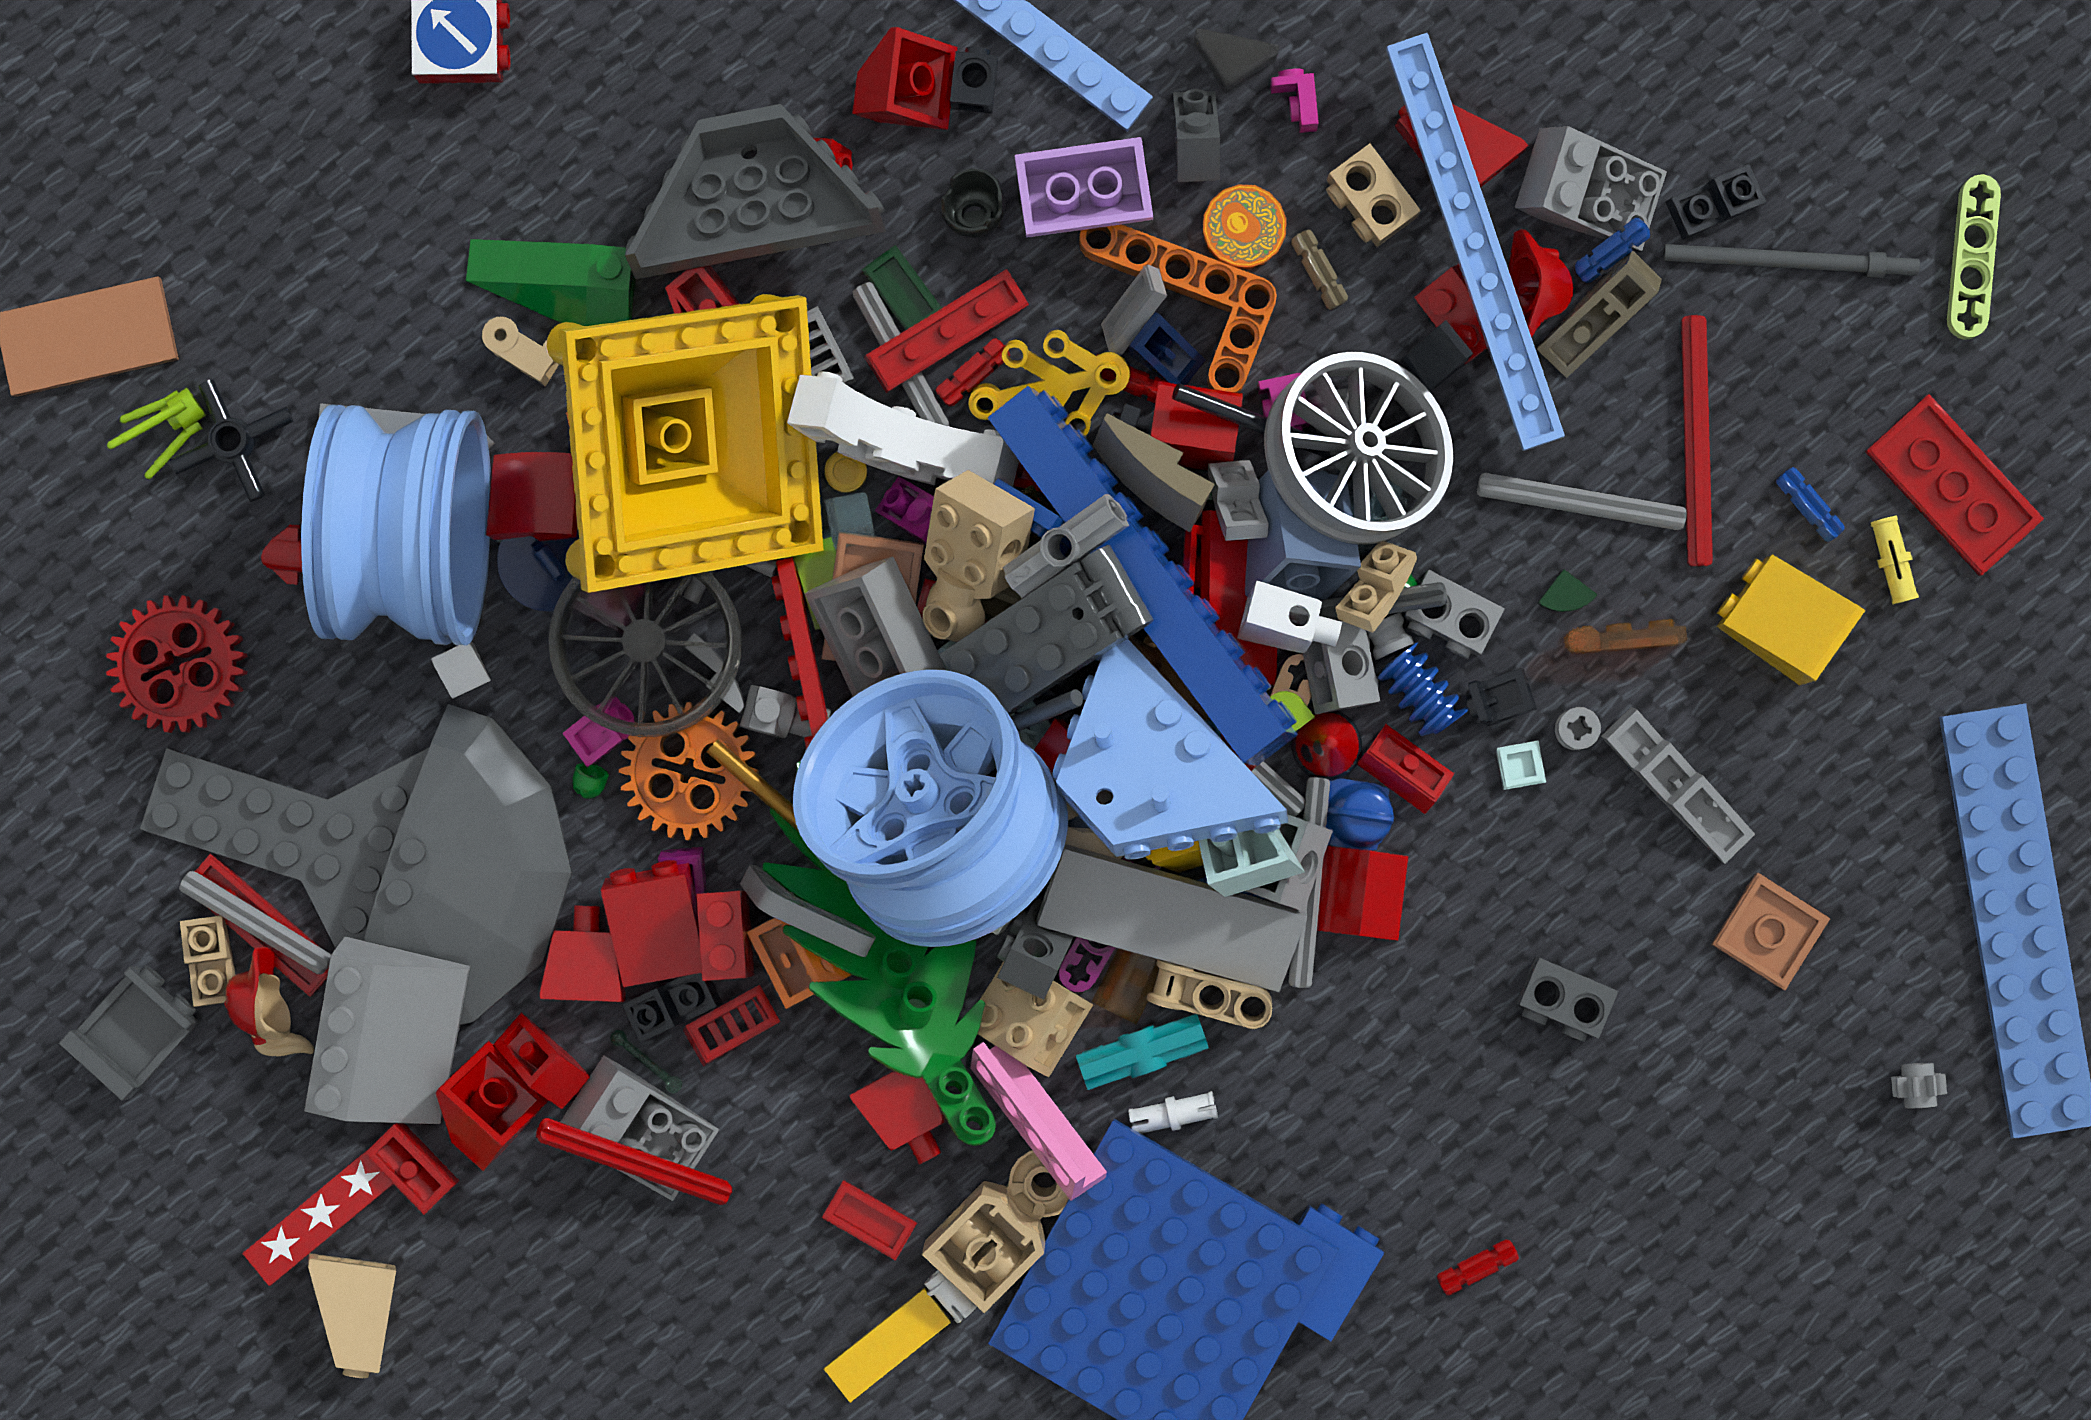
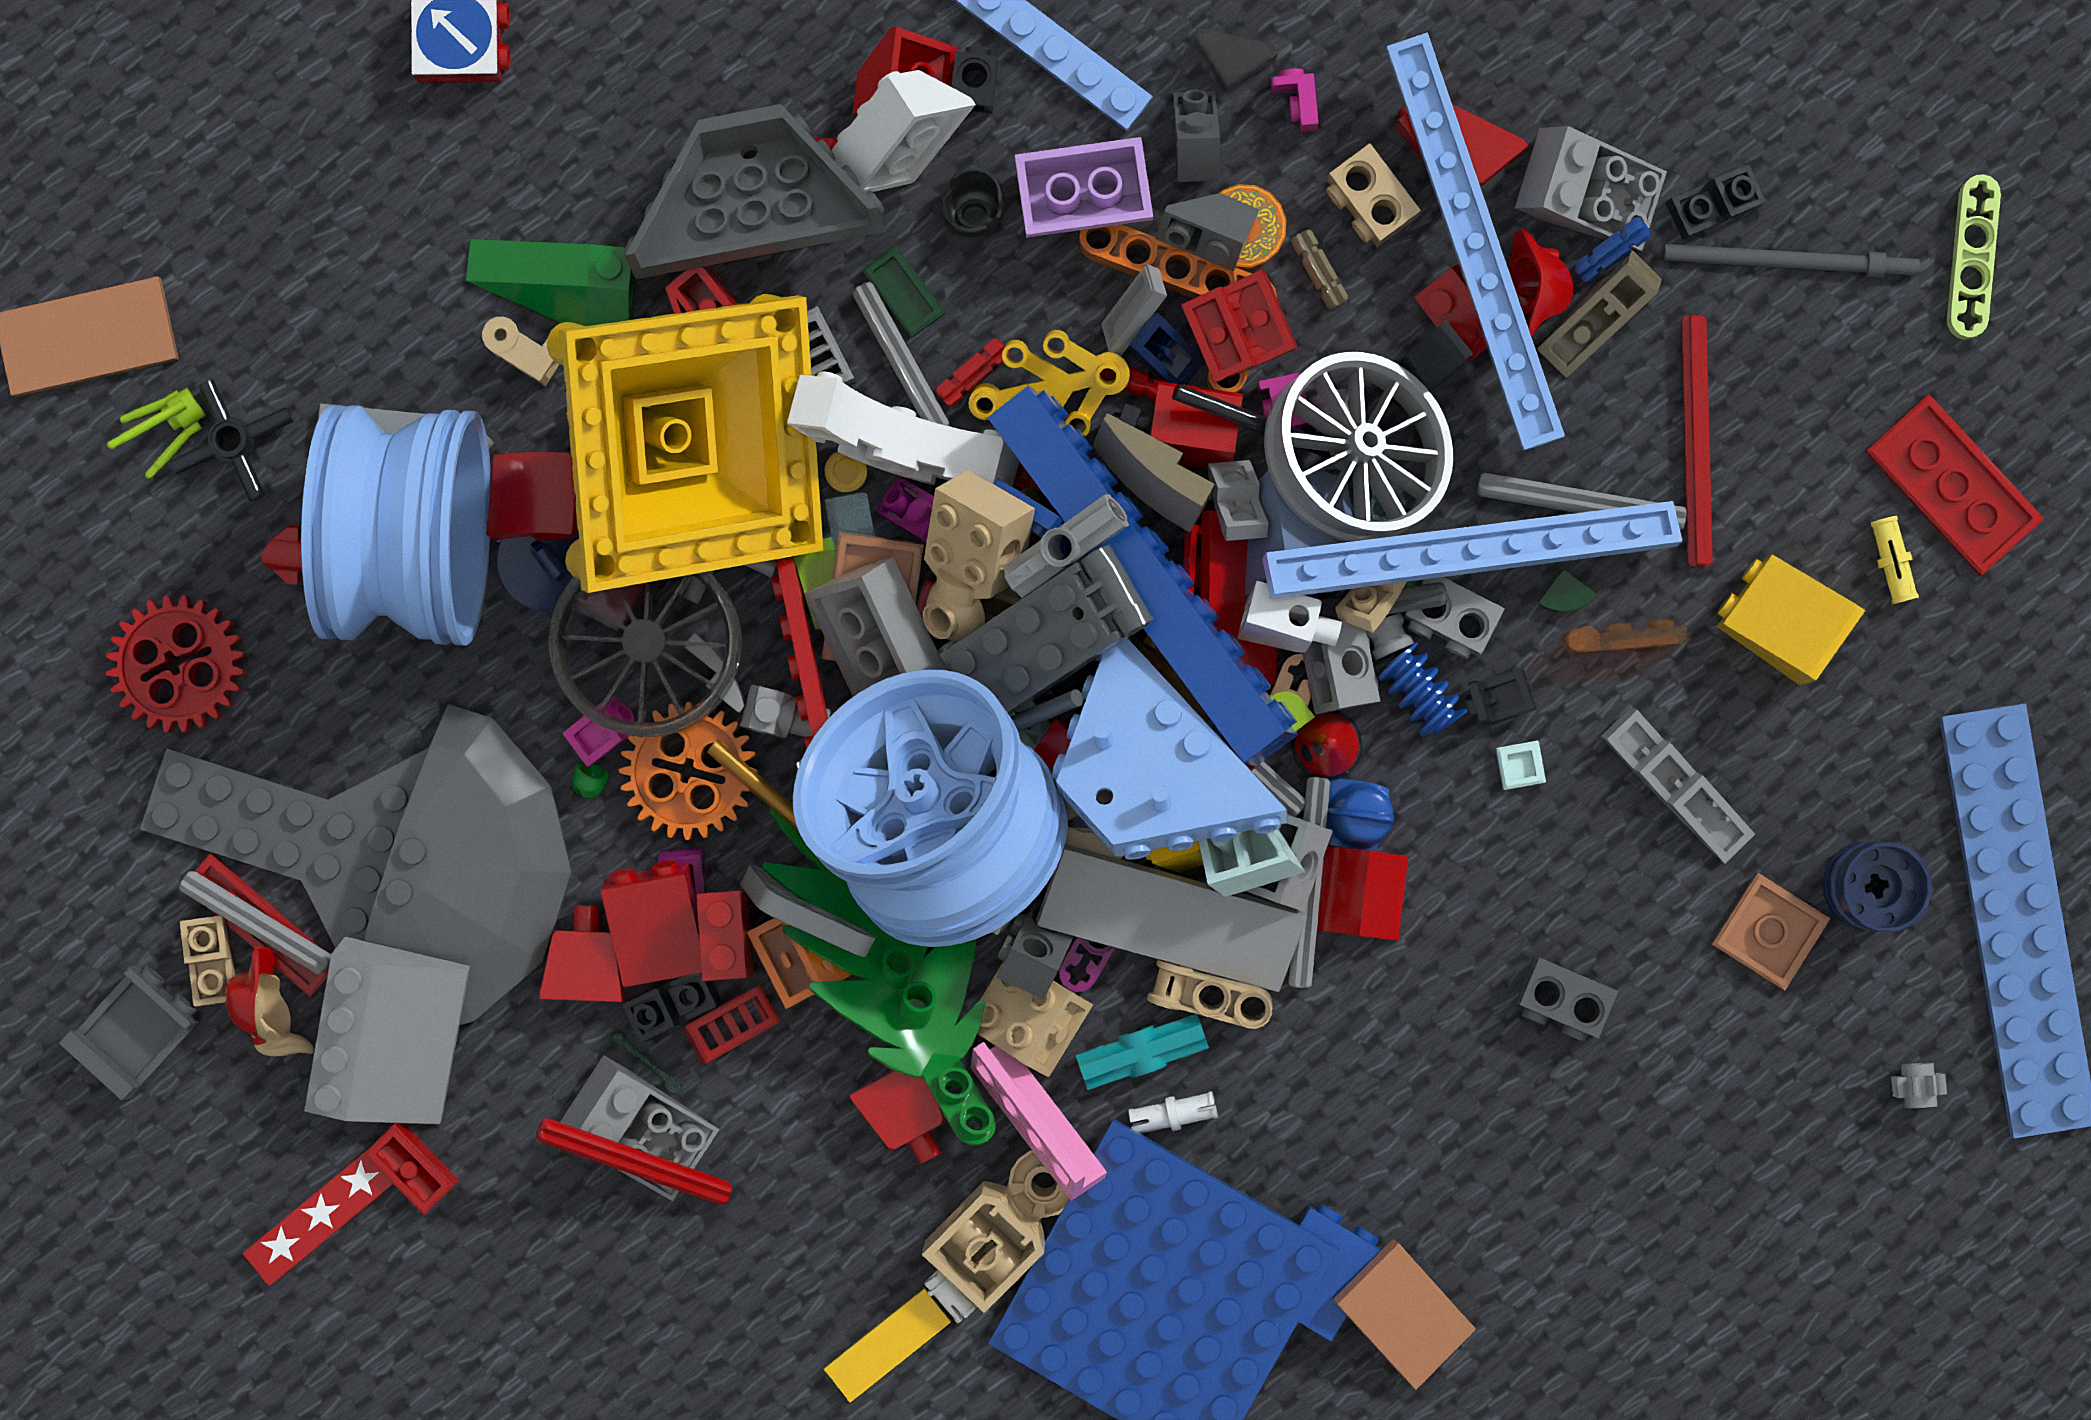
(354, 1309): tan slope -> none
(461, 669): white slope -> none
(487, 1105): red slope -> none
(541, 1061): red slope -> none
(869, 1220): red tile -> none
(900, 129): none -> white slope
(946, 330): red tile -> none
(1127, 984): clear orange slope -> none
(1209, 228): none -> dark grey slope
(1239, 326): none -> red slope
(1404, 1314): none -> nougat tile
(1405, 769): red slope -> none
(1471, 549): none -> light blue plate
(1477, 1267): red axle -> none
(1569, 728): light grey wheel -> none
(1810, 504): blue axle -> none
(1901, 890): none -> dark blue wheel

